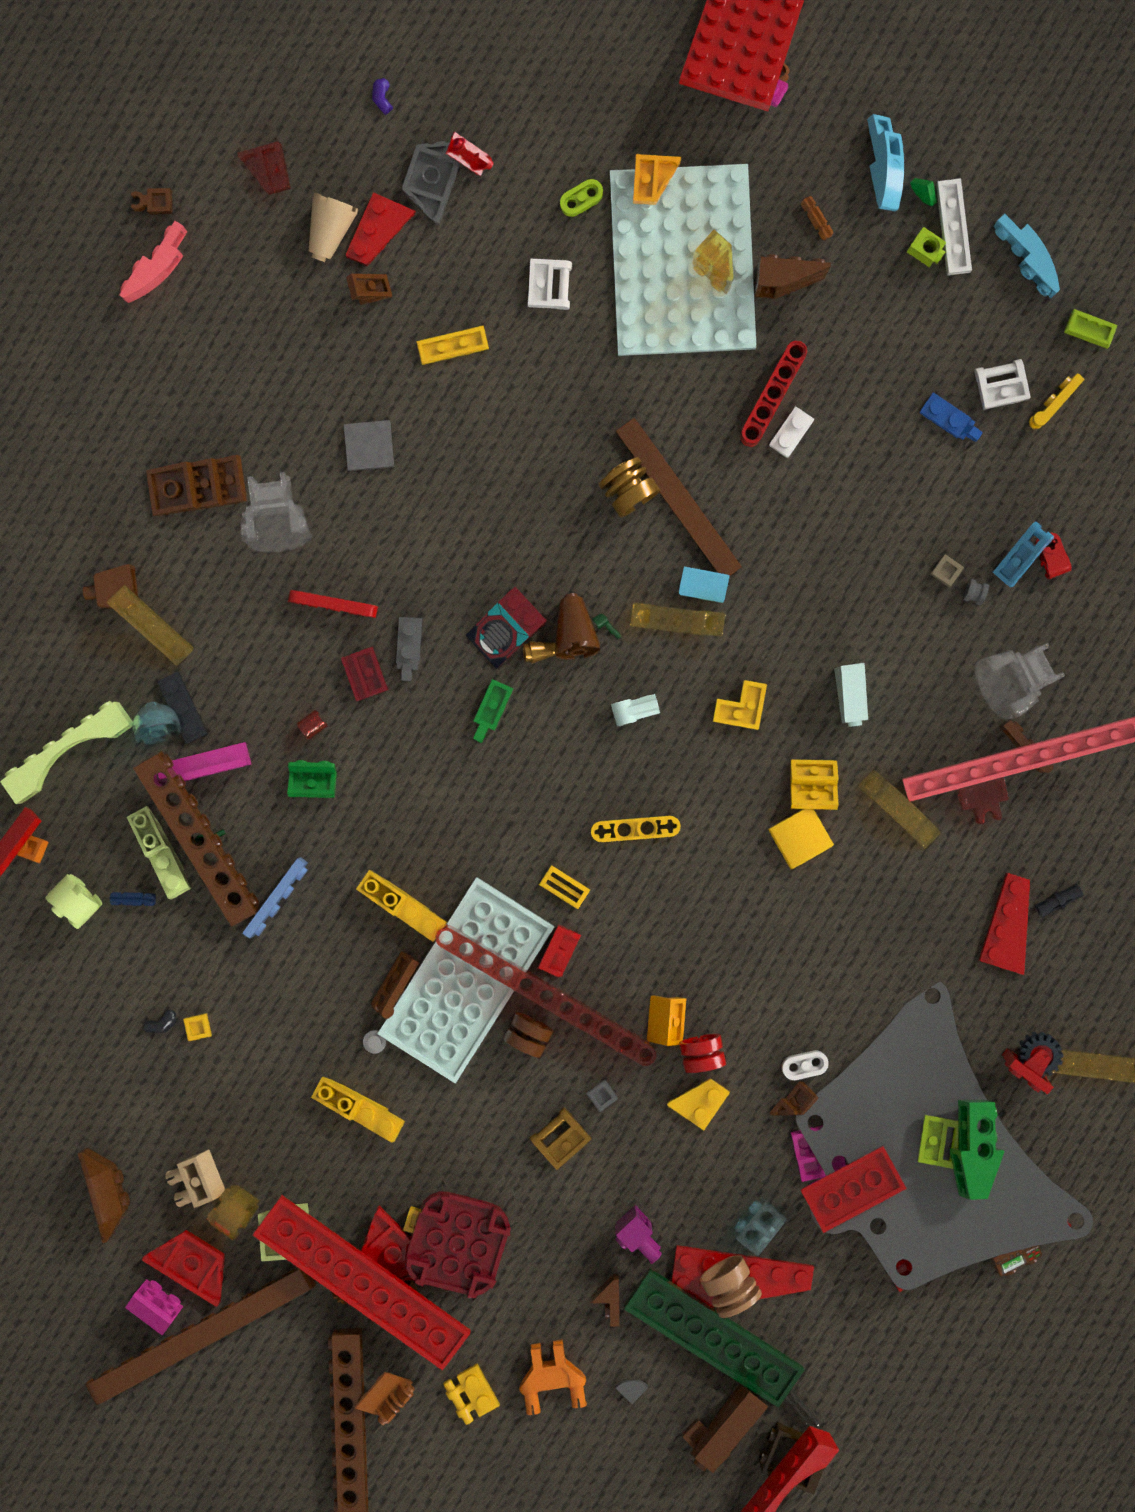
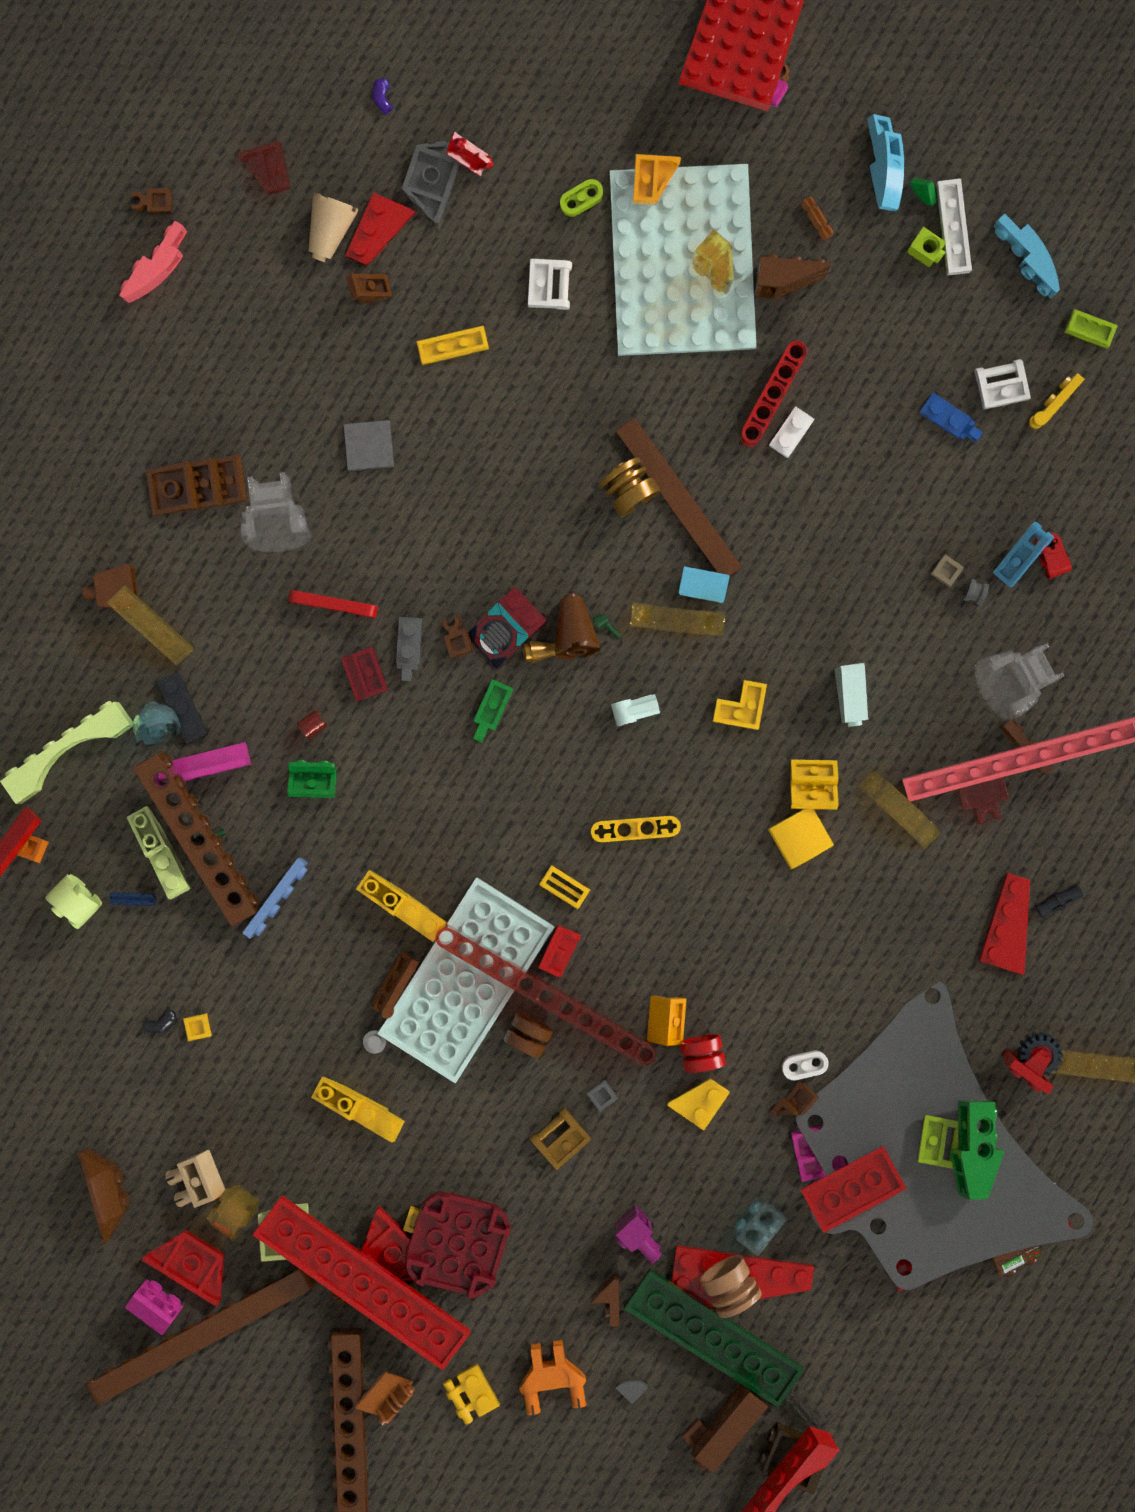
(458, 640): none -> reddish brown plate

